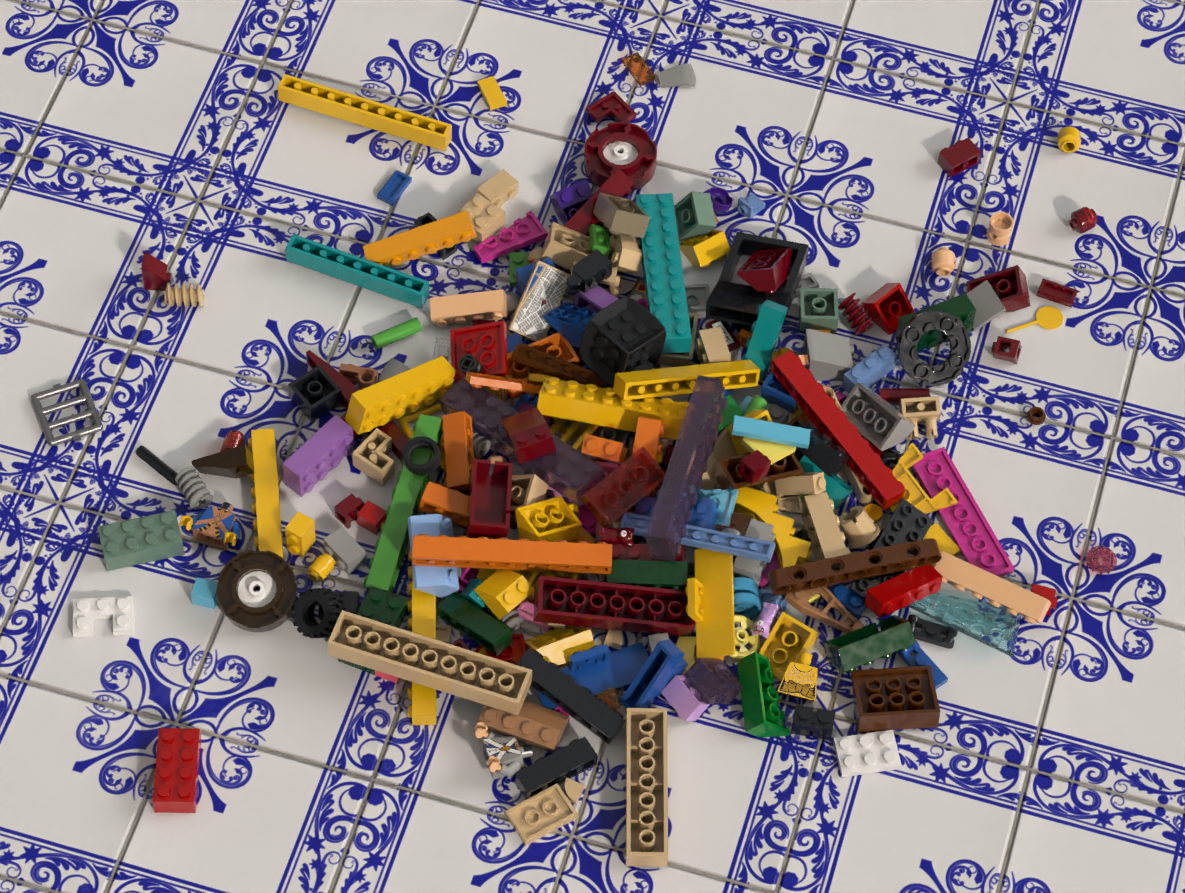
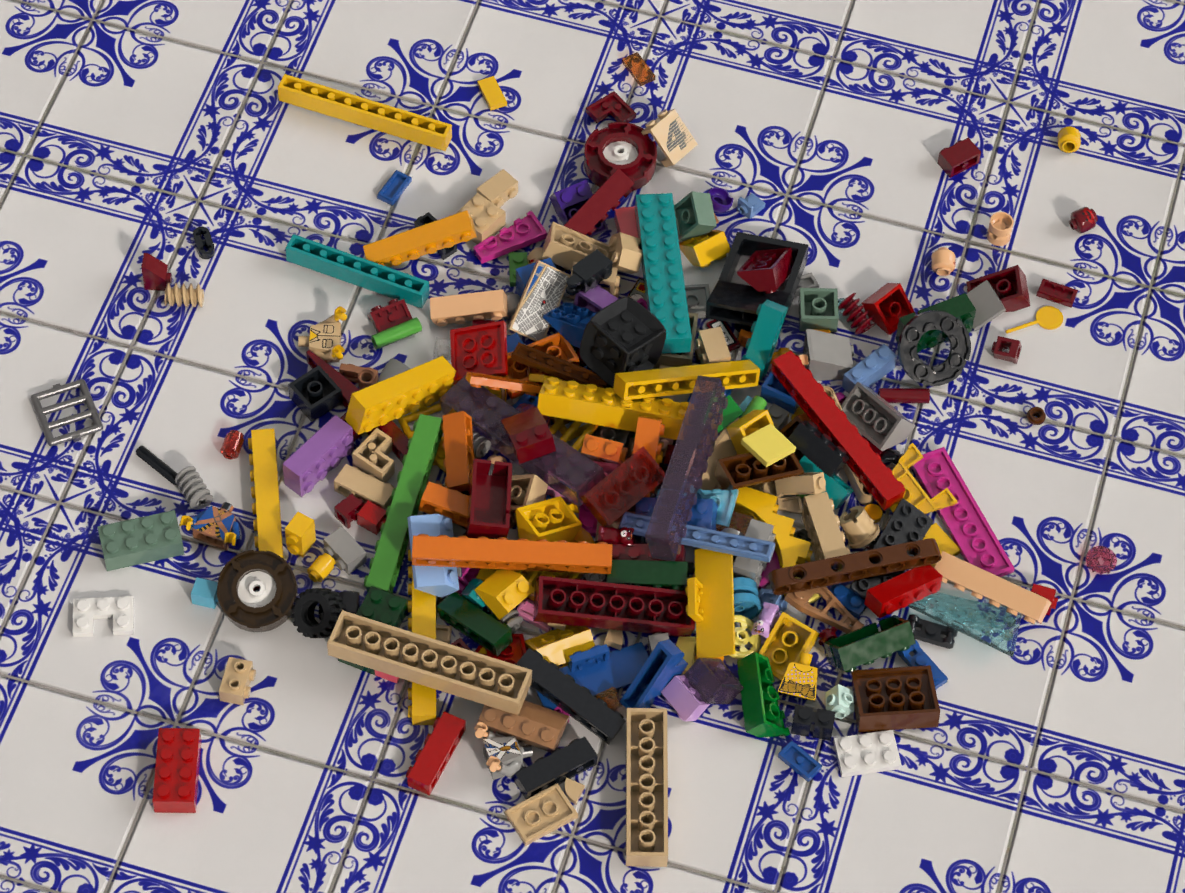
(207, 241): none -> black beam
(229, 463): dark brown slope -> none
(236, 681): none -> tan brick
(326, 337): none -> tan torso
(367, 487): none -> tan brick
(390, 315): none -> dark red bracket
(420, 442): black tyre -> none
(436, 752): none -> red brick
(469, 363): pearl dark grey wheel -> none
(599, 239): bright green plate -> none
(621, 215): dark tan brick -> none
(670, 136): none -> tan panel
(677, 76): light grey piece -> none
(754, 467): dark red brick -> none
(771, 431): medium azure tile -> none
(799, 761): none -> blue plate
(827, 634): none -> dark red plate
(840, 701): none -> light aqua brick
(922, 410): tan brick -> none

